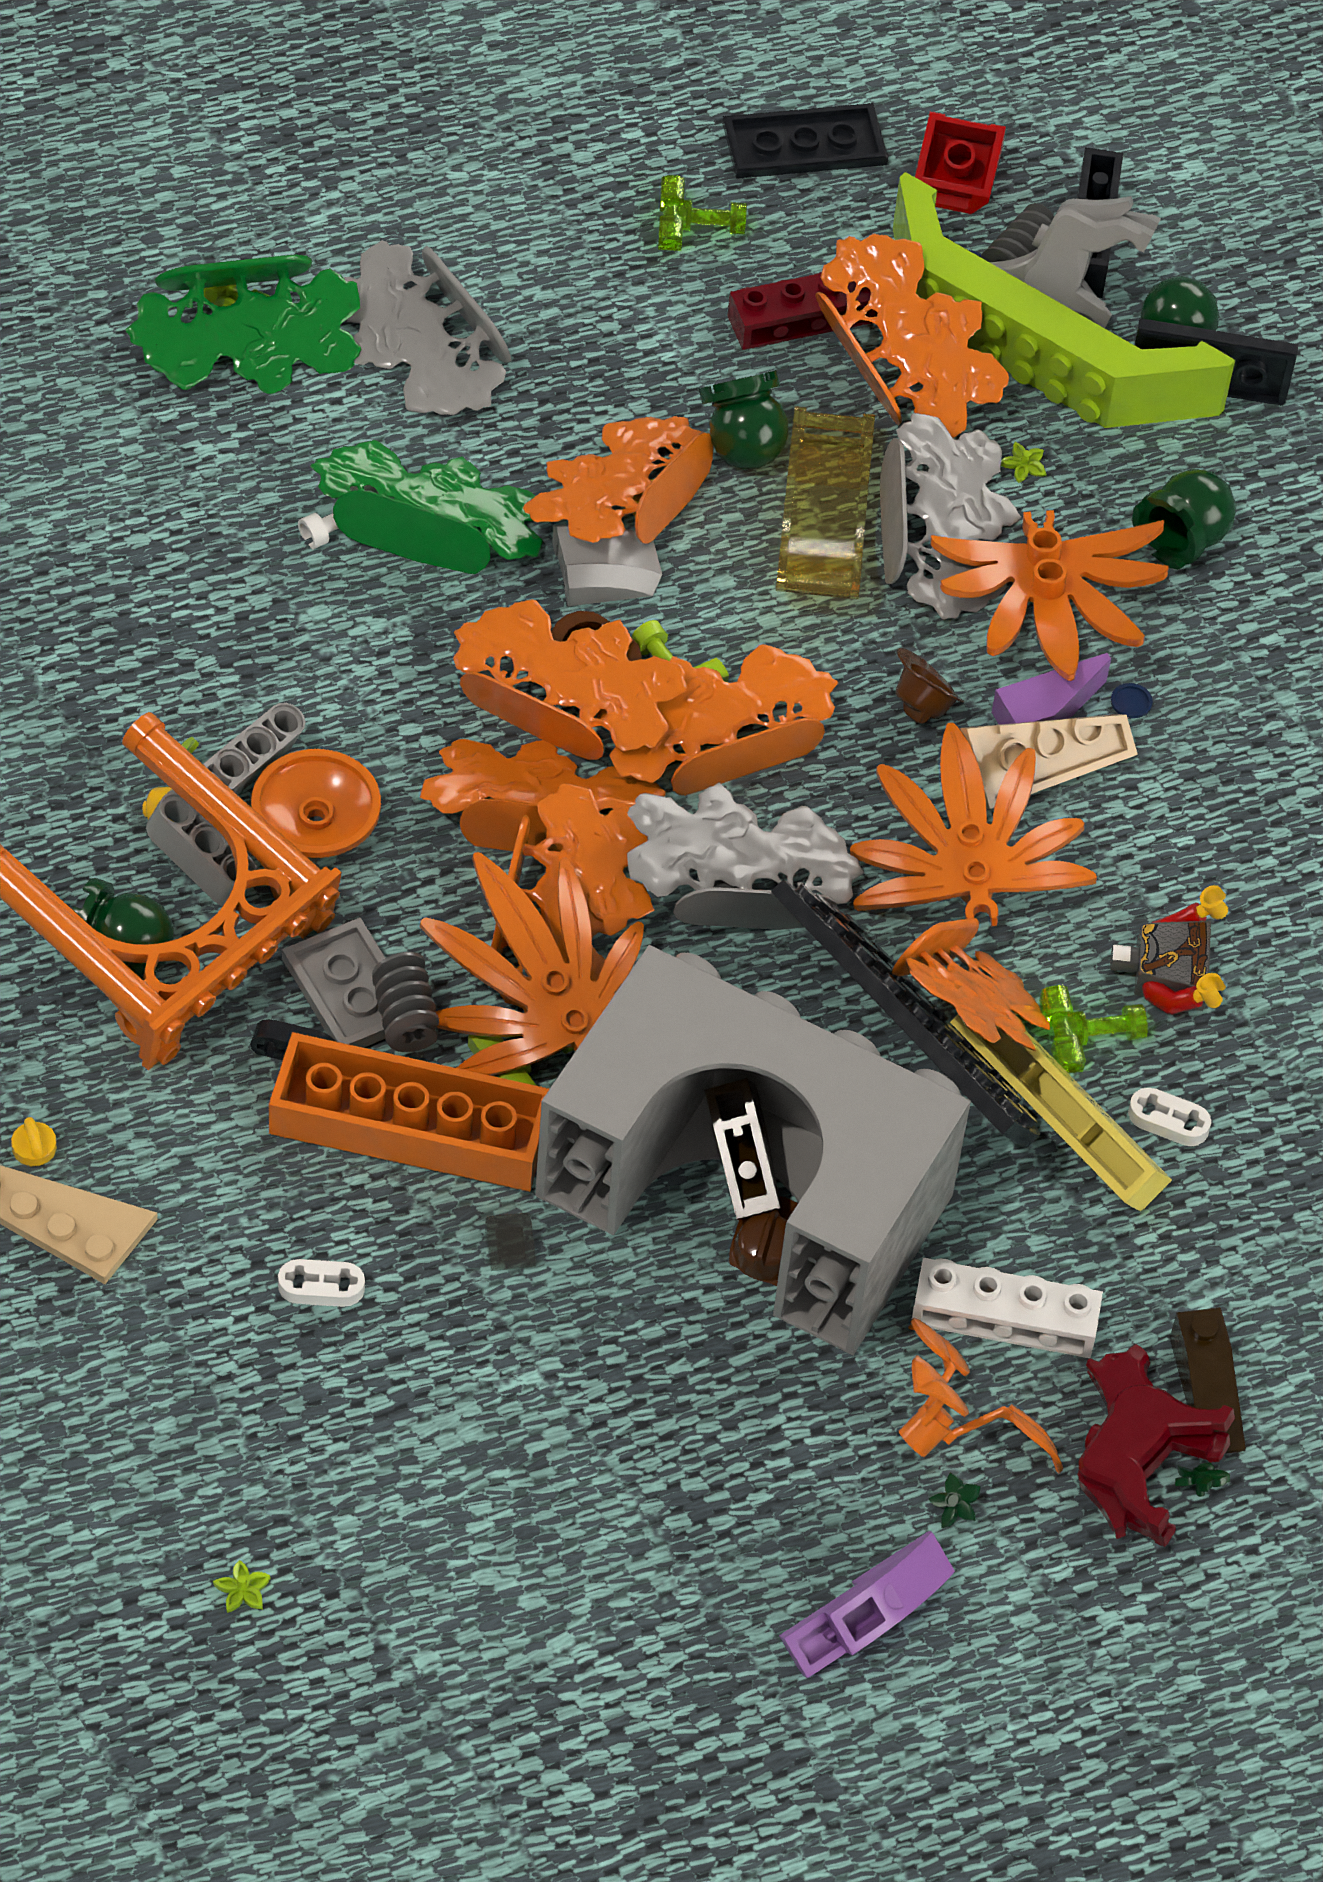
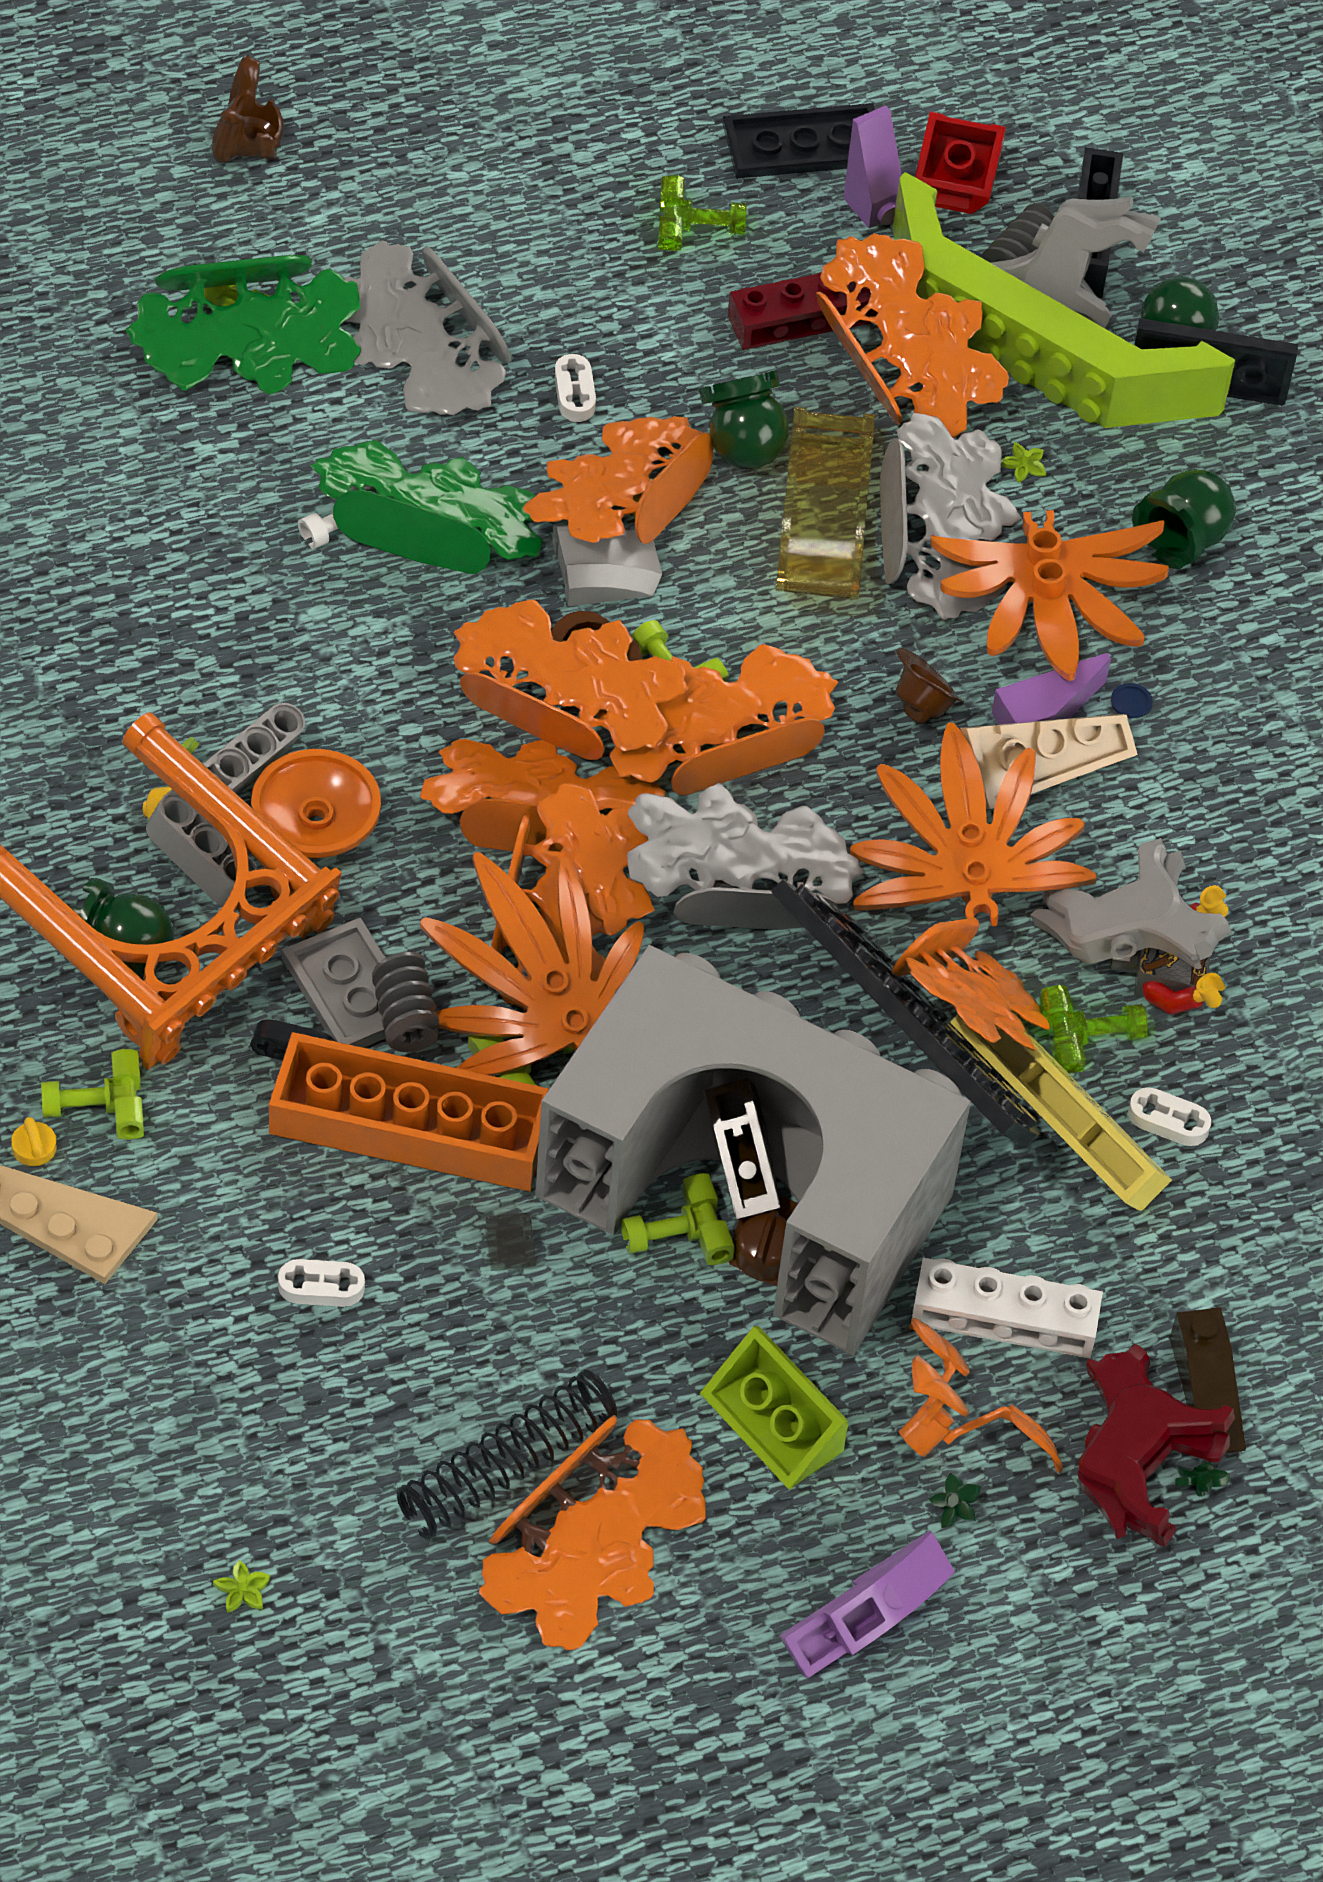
(117, 1095): none -> lime bar
(246, 125): none -> reddish brown hair
(566, 388): none -> white beam
(598, 1541): none -> orange plant
(606, 1399): none -> black piece
(697, 1221): none -> lime bar
(776, 1409): none -> lime slope
(873, 168): none -> medium lavender slope
(1133, 916): none -> light grey animal

